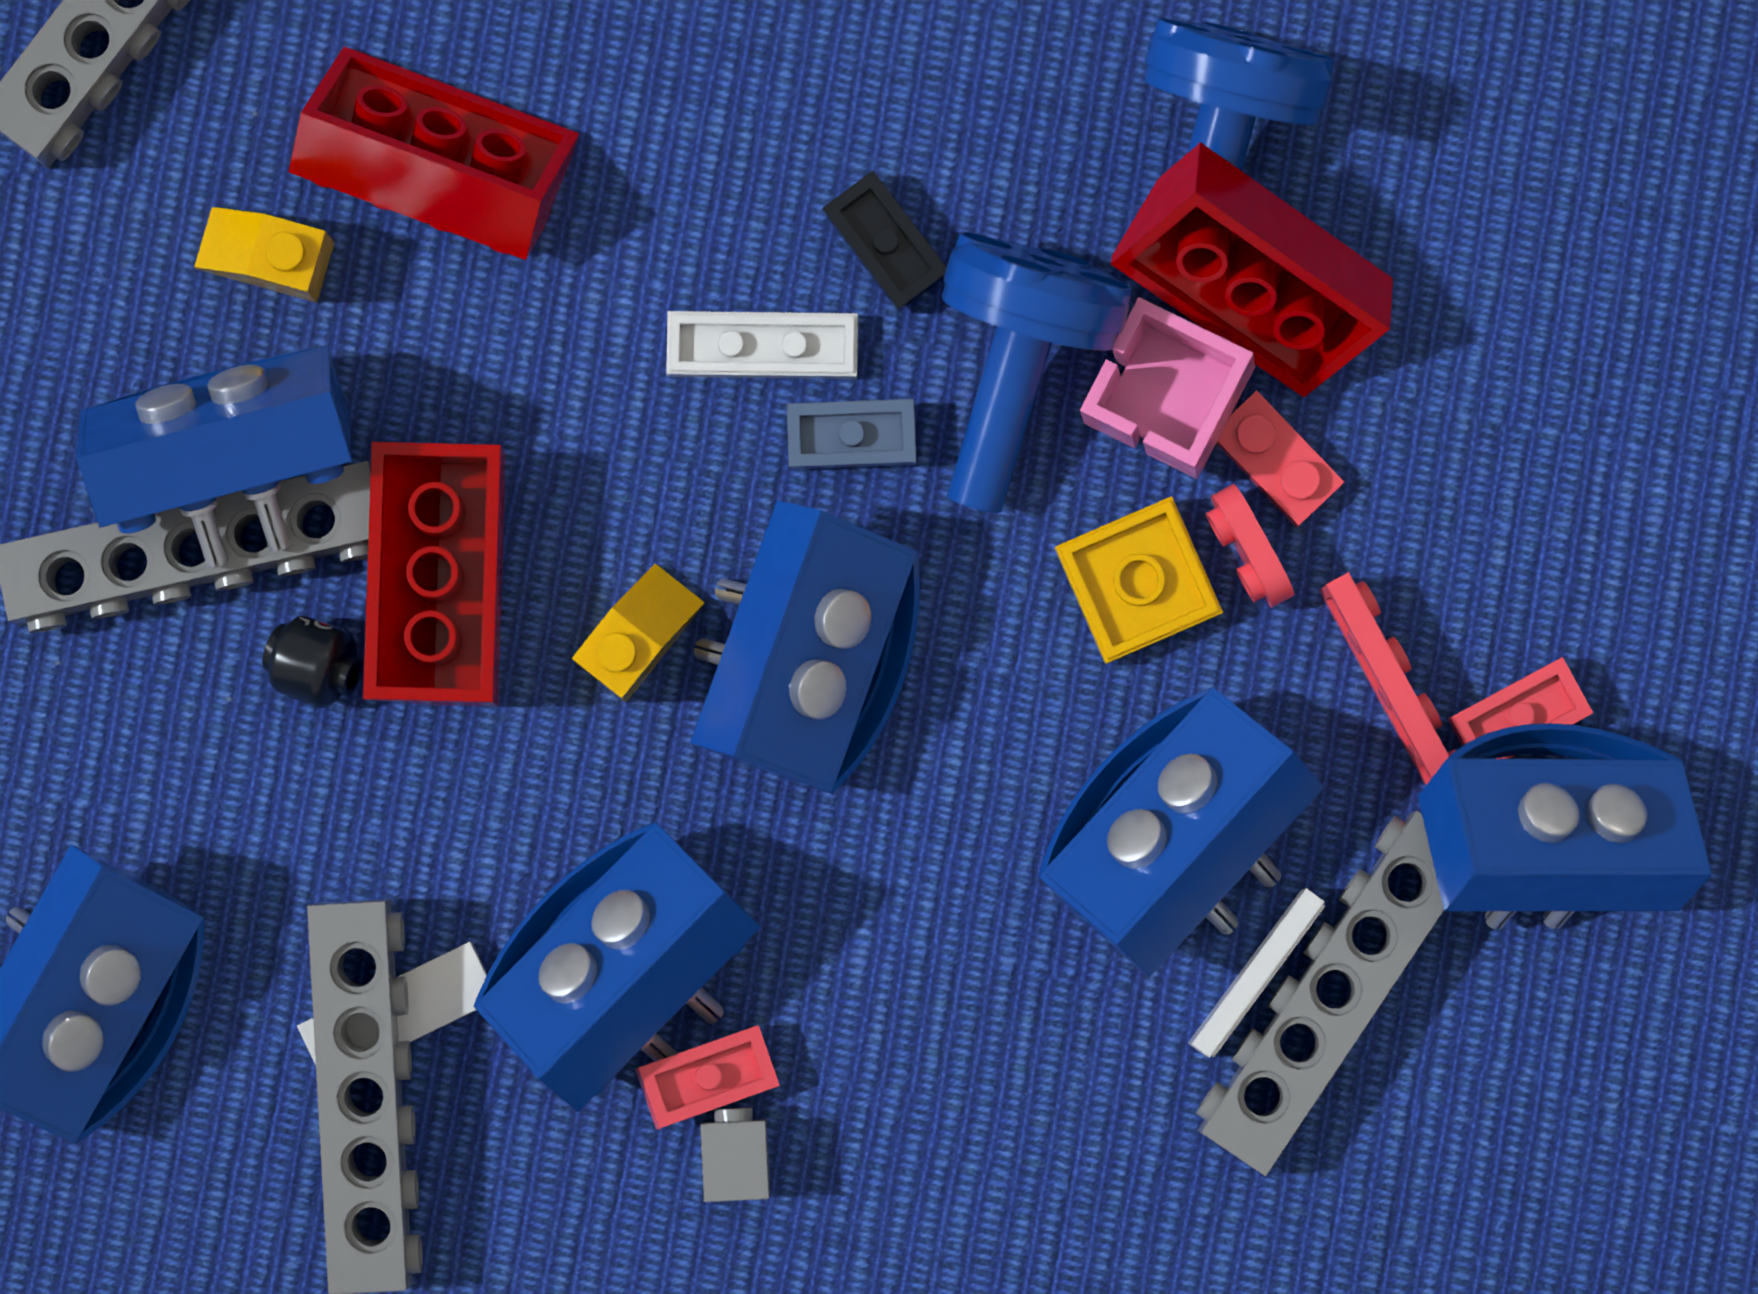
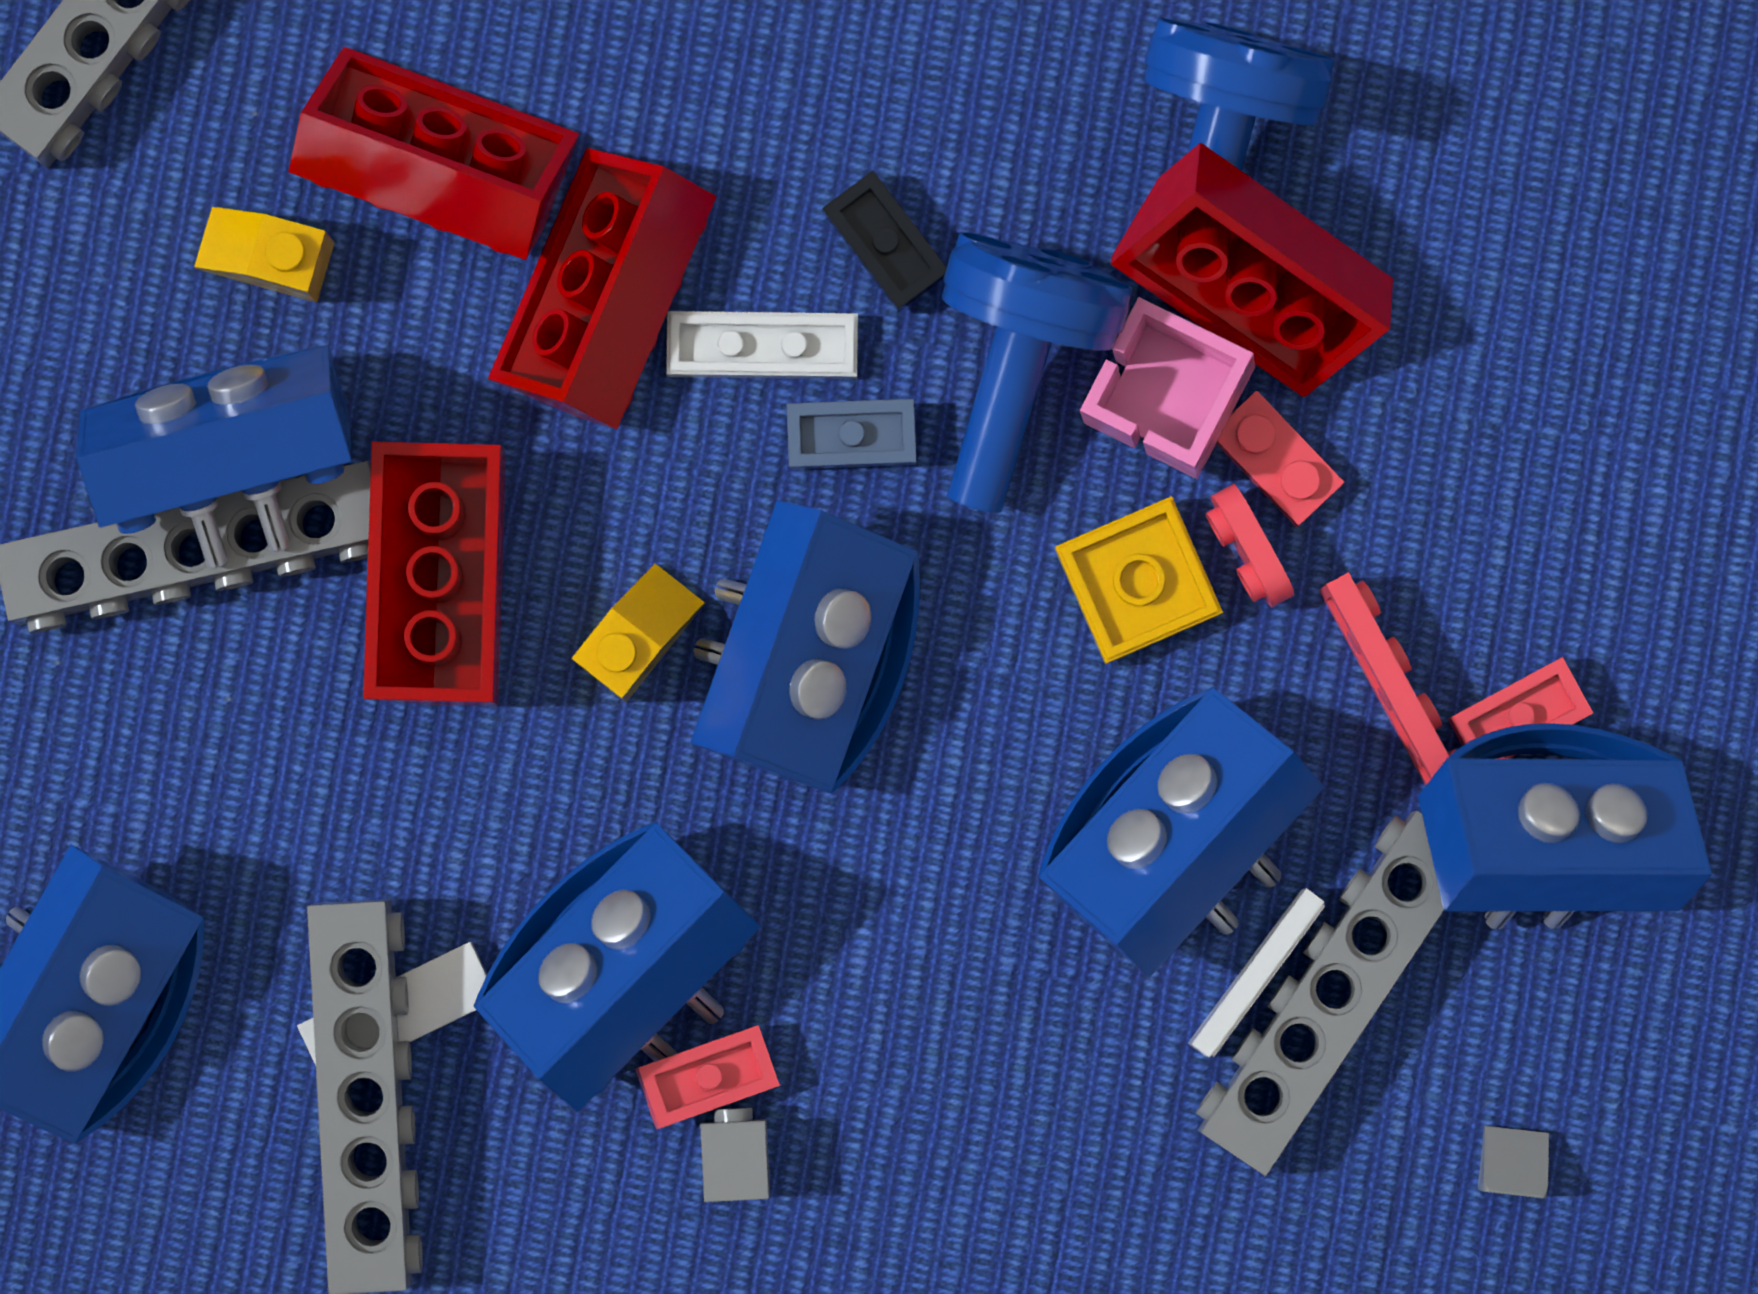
(312, 661): black head -> none
(603, 286): none -> red slope
(1514, 1162): none -> light grey slope

